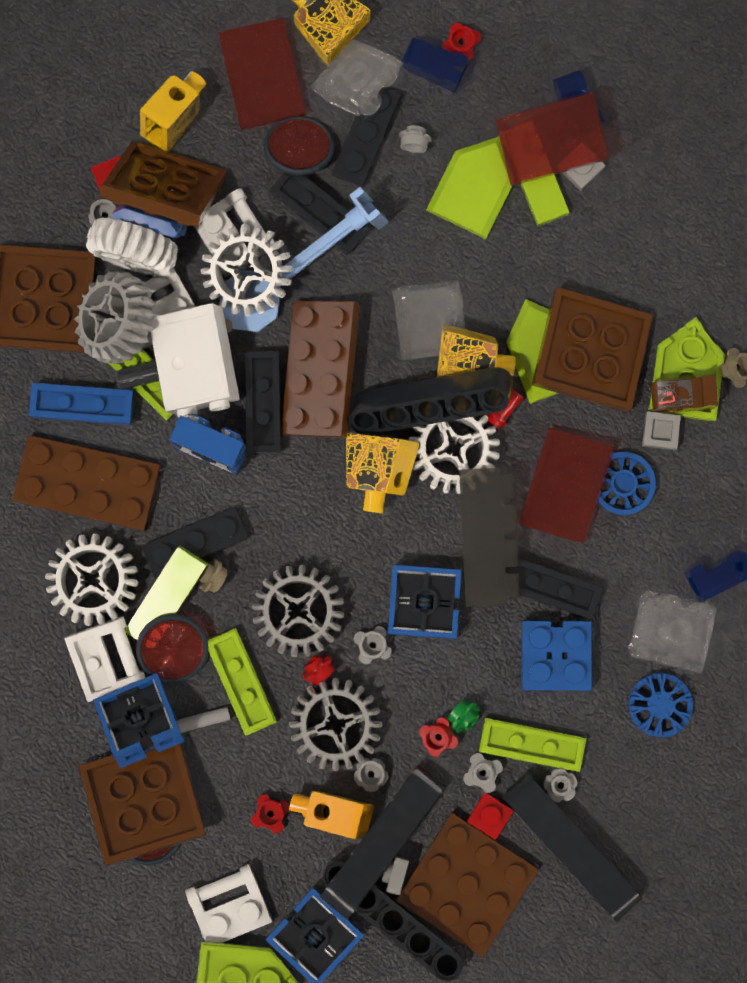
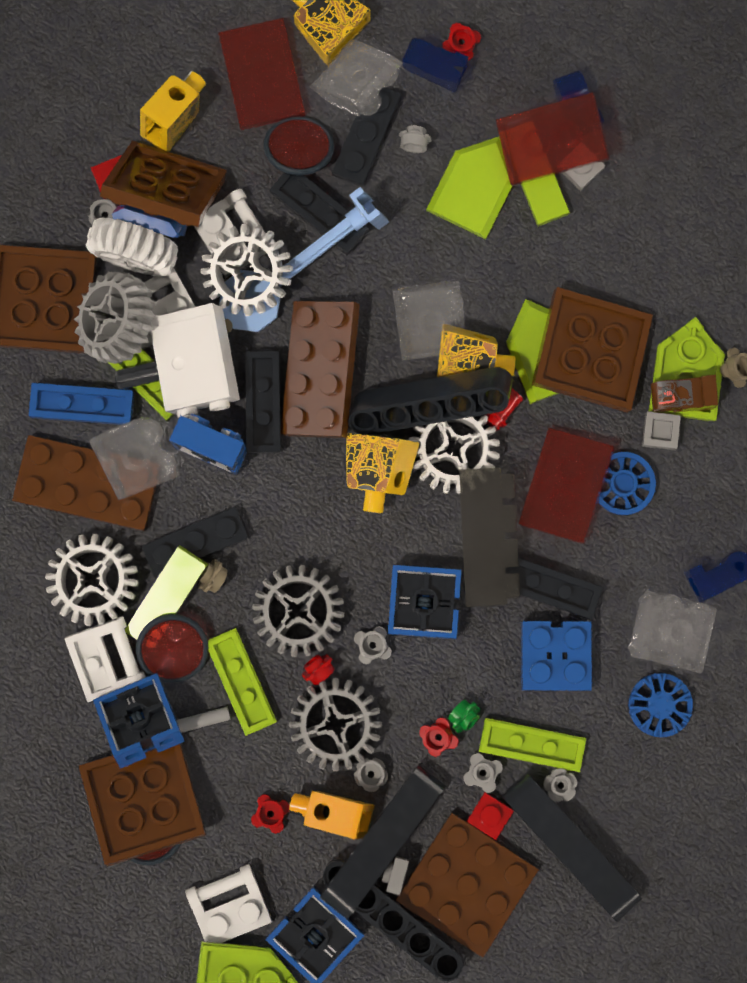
(135, 457): none -> clear slope

